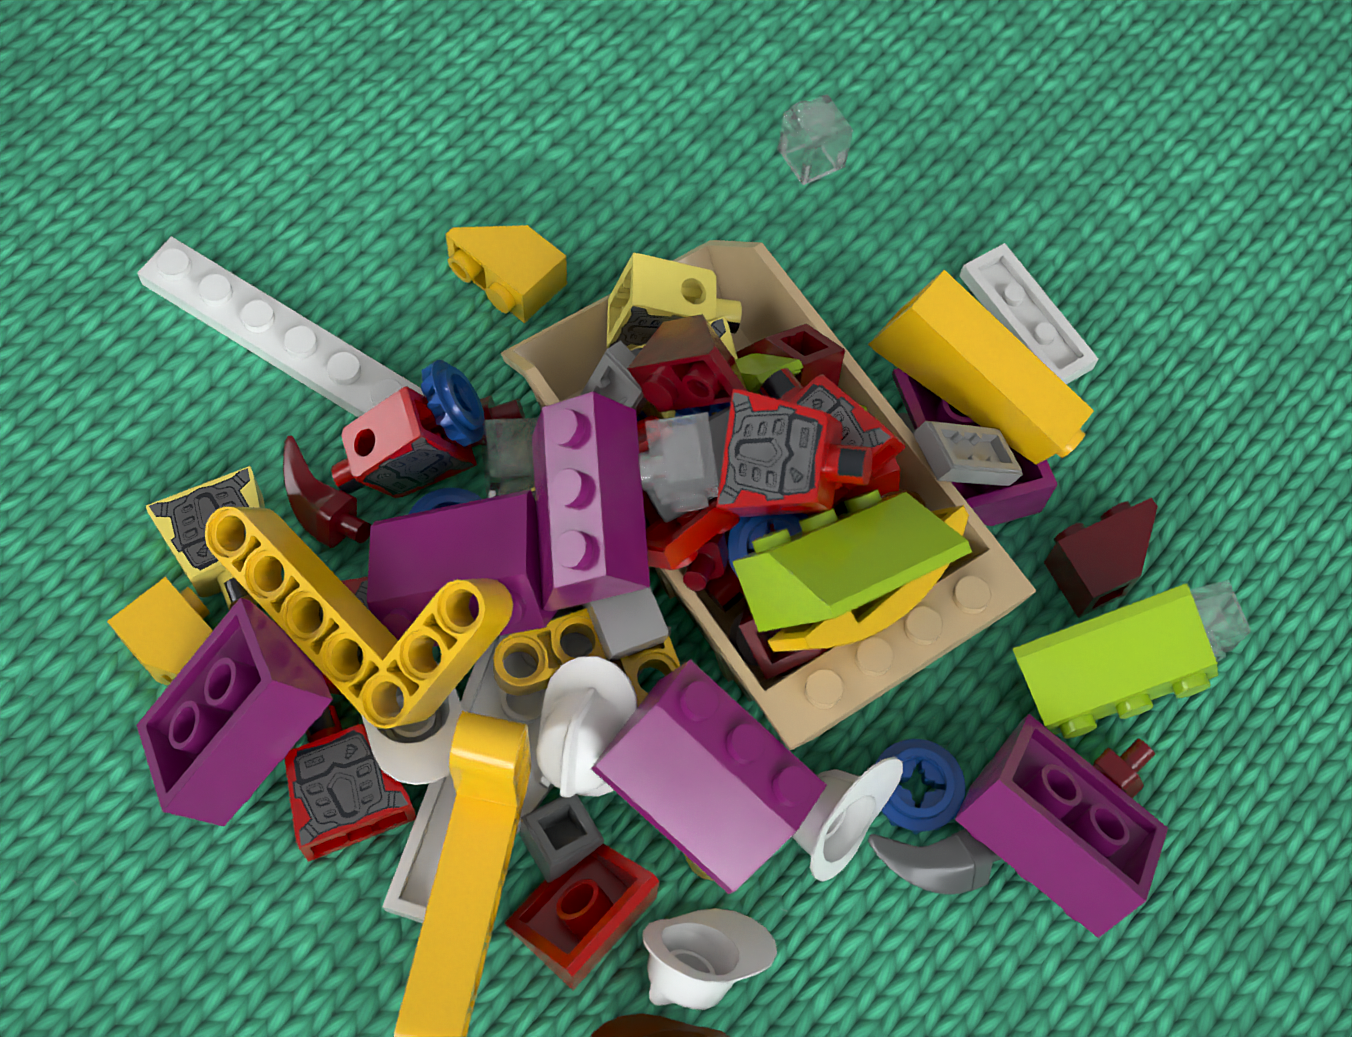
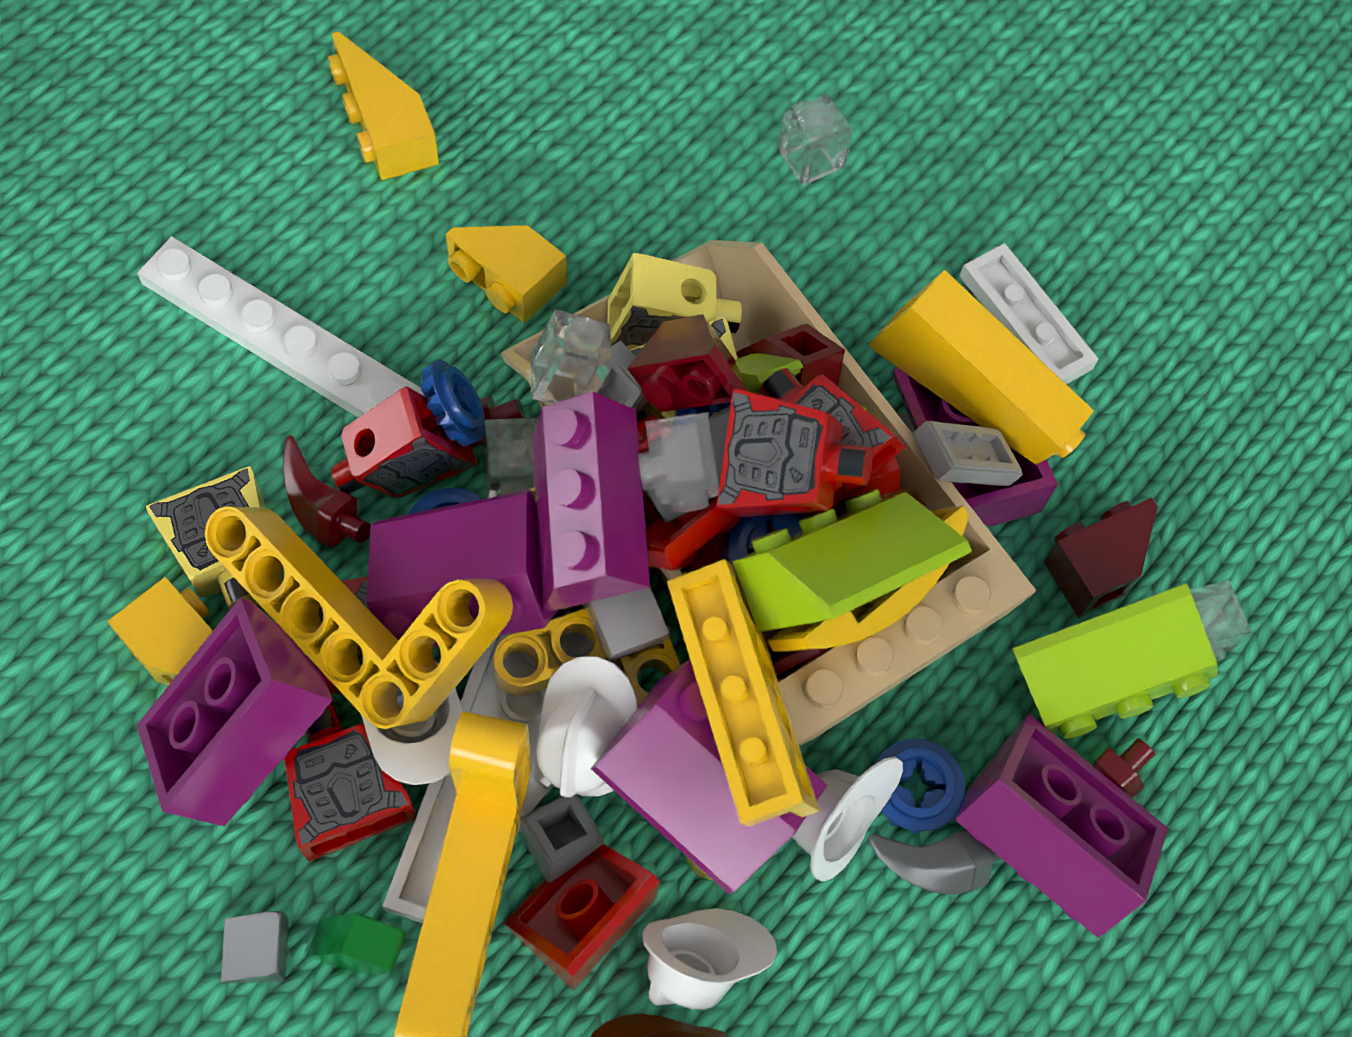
(255, 948): none -> slope
(357, 943): none -> green piece
(389, 111): none -> yellow slope
(570, 358): none -> clear brick
(741, 696): none -> yellow fence

